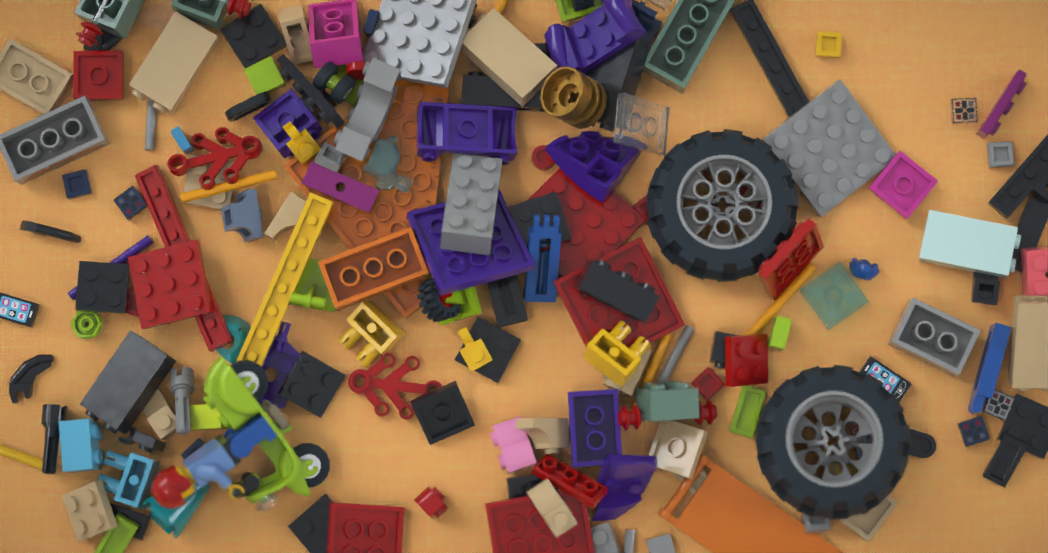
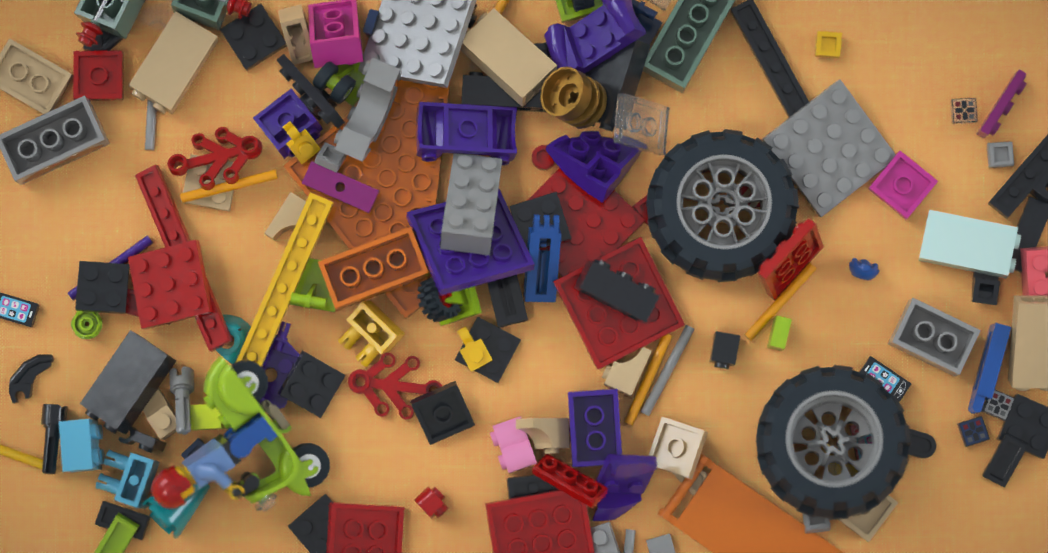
(45, 230): black piece -> none
(77, 184): dark blue tile -> none
(89, 510): tan plate -> none
(130, 202): tile -> none
(182, 140): dark azure tile -> none
(244, 216): sand blue brick -> none
(248, 106): black tile -> none
(265, 76): lime piece -> none
(355, 70): red tile -> none
(384, 164): clear light blue animal -> none
(551, 507): tan arch -> none
(613, 357): yellow brick -> none
(666, 402): sand green brick -> none
(707, 383): red tile -> none
(746, 360): red plate -> none
(747, 411): lime tile -> none
(834, 295): clear light blue plate -> none

